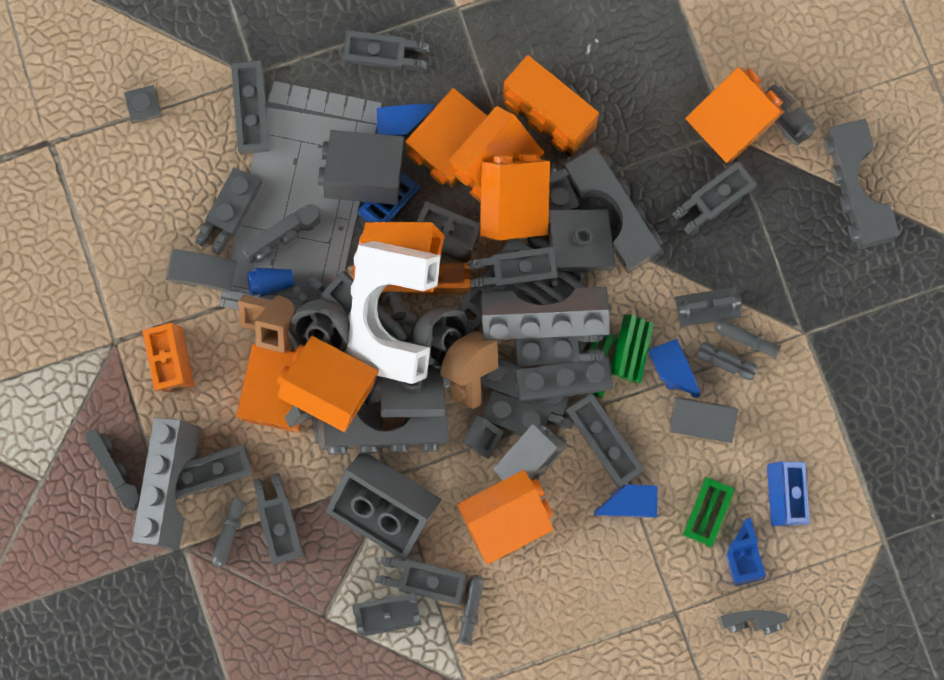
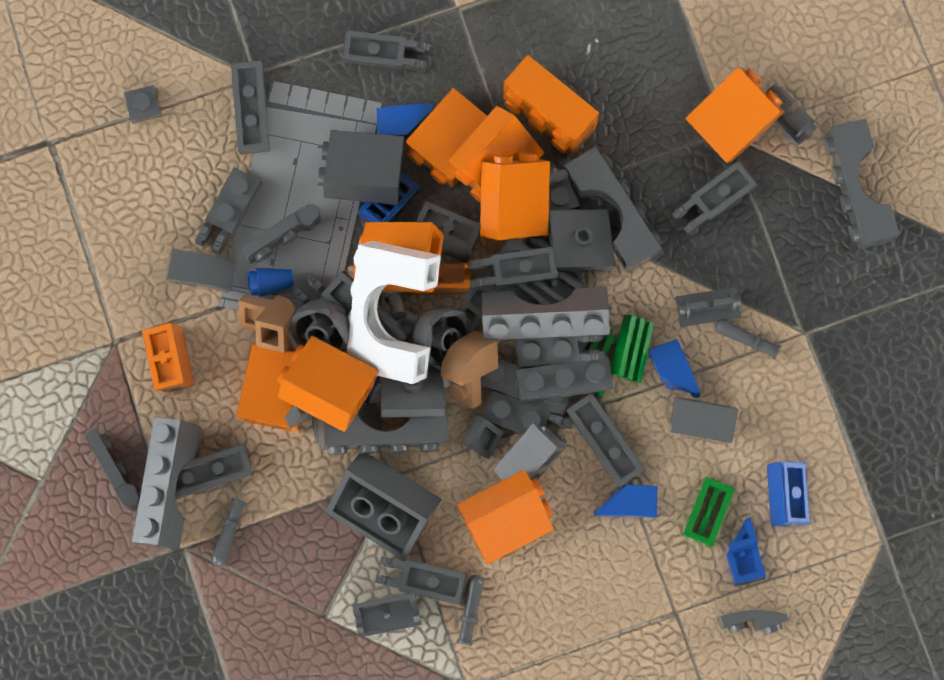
(278, 523): dark grey hinge -> none
(727, 361): dark grey axle -> none

